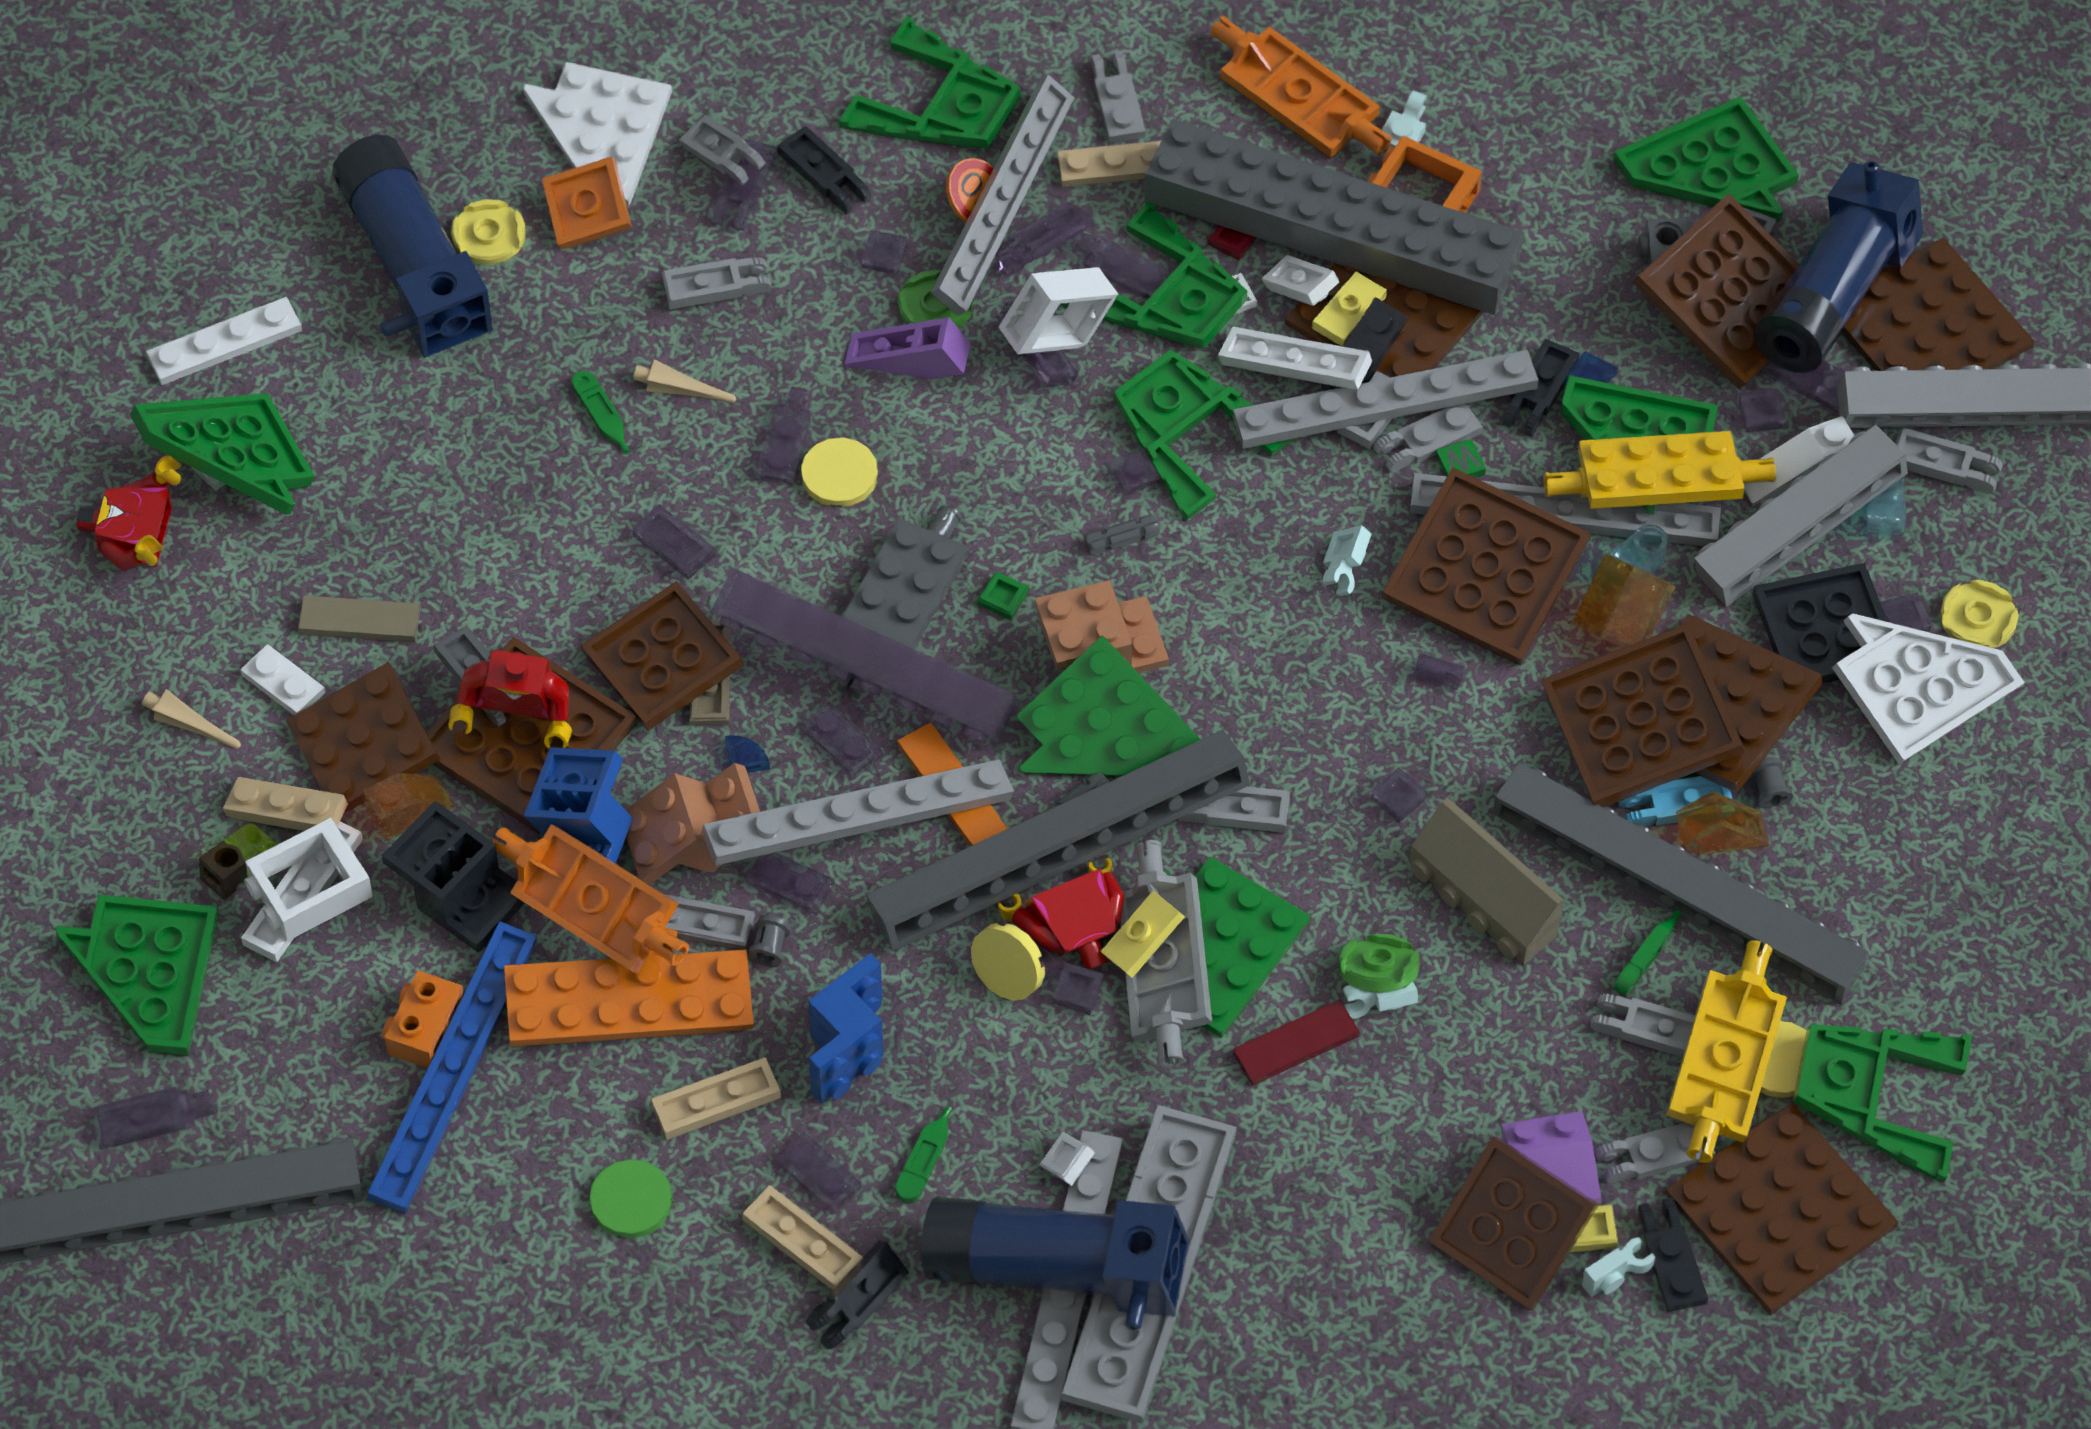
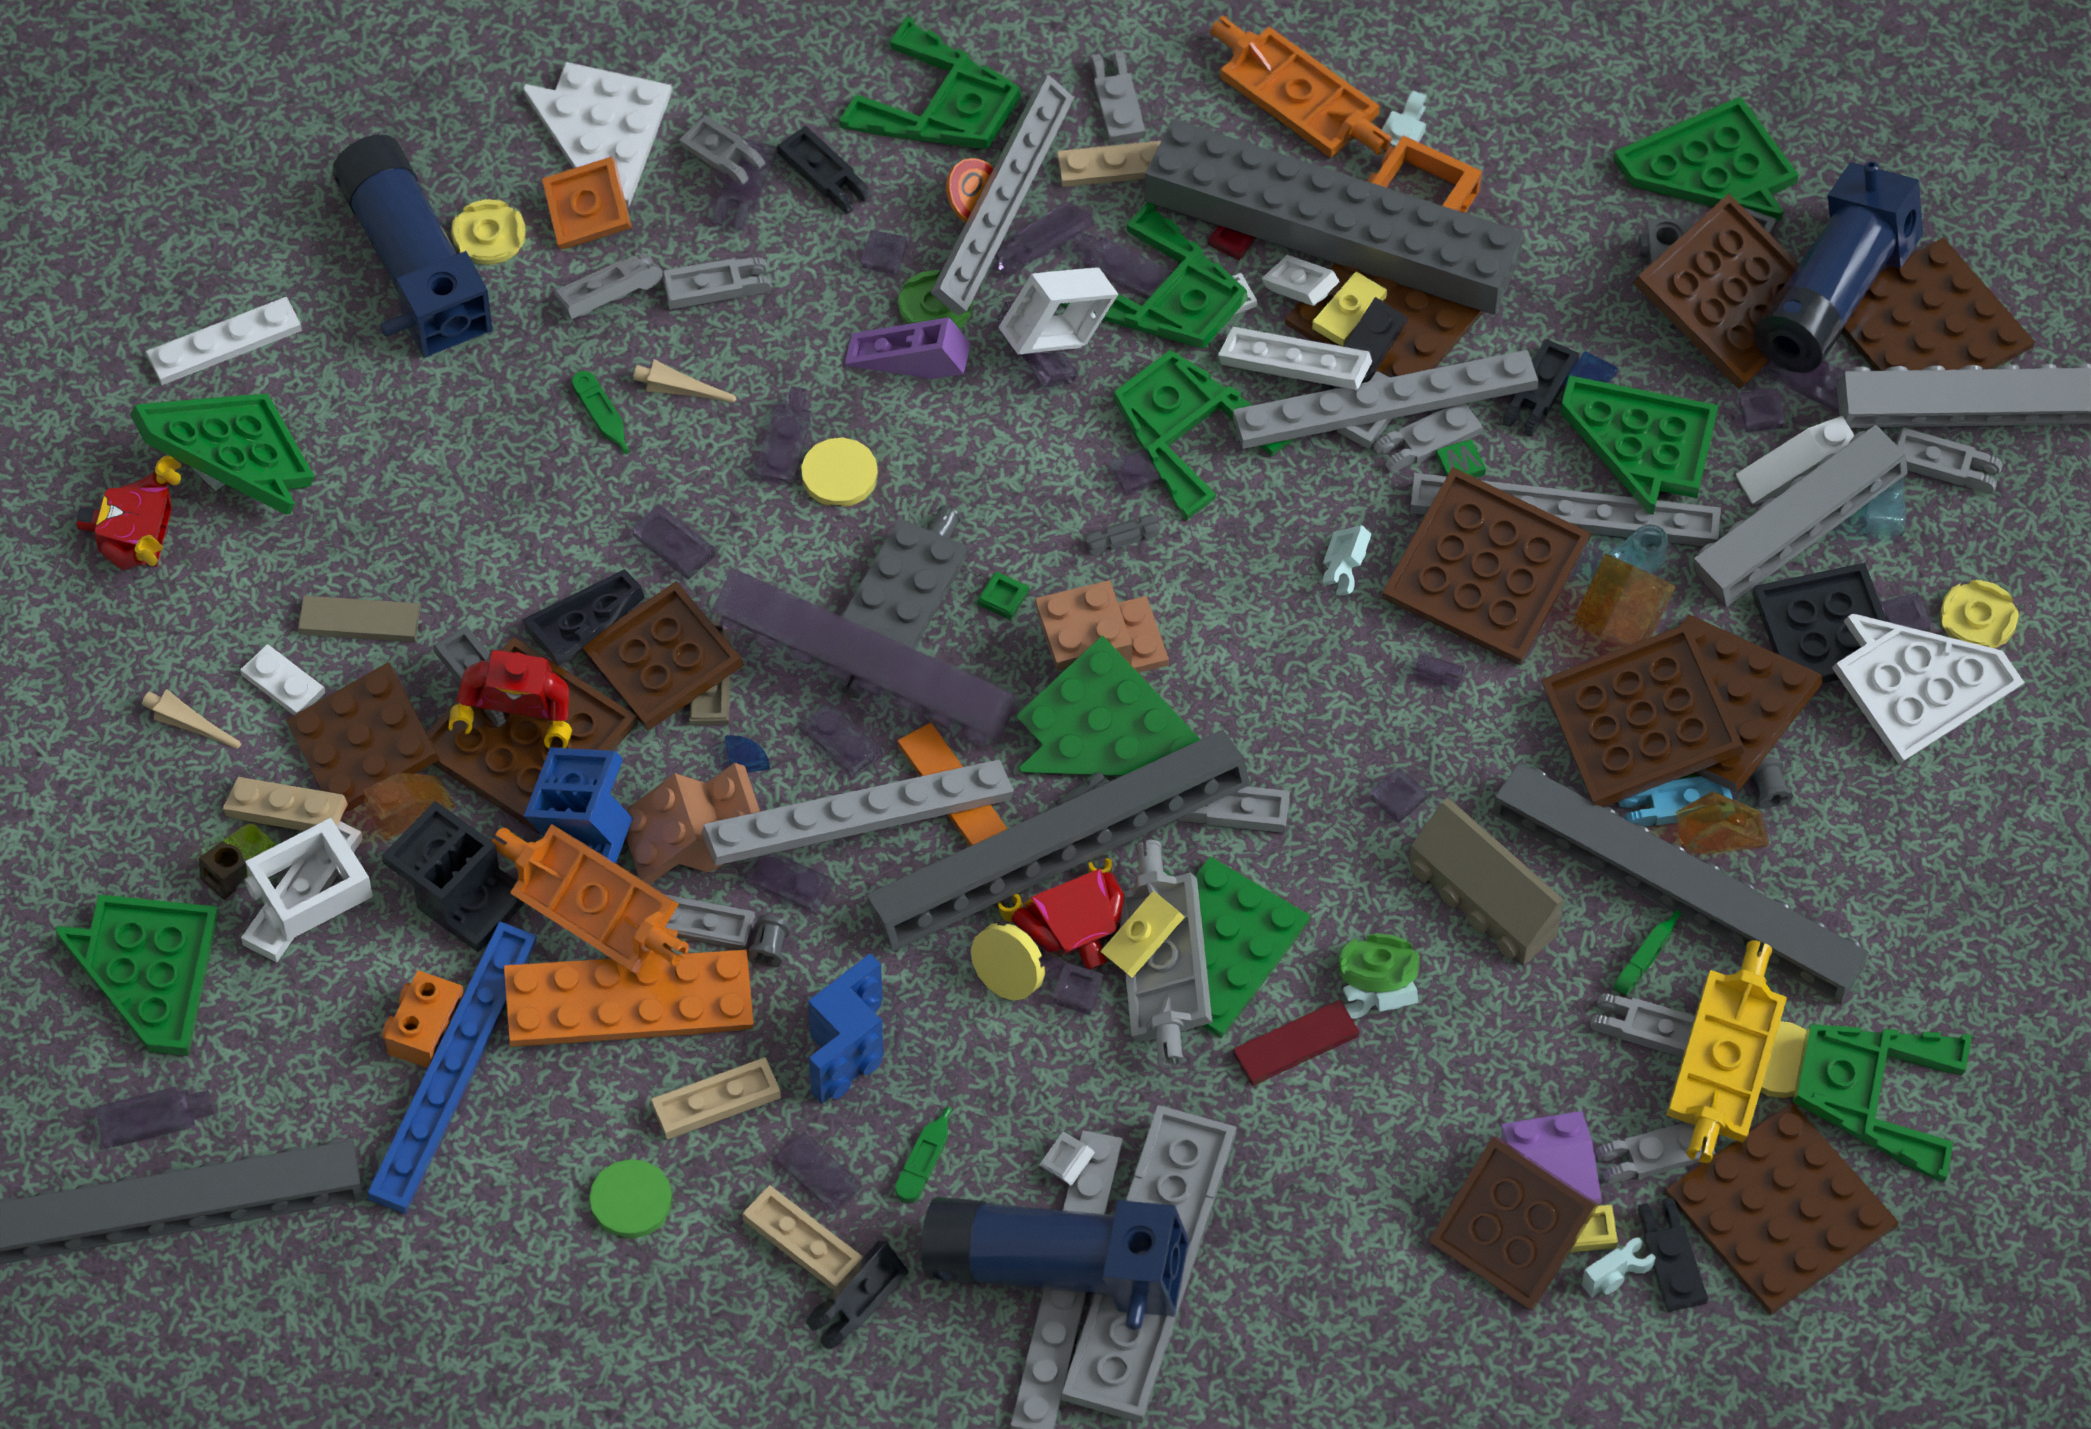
(582, 616): none -> black wing
(608, 285): none -> light grey hinge
(1659, 471): yellow plate -> none

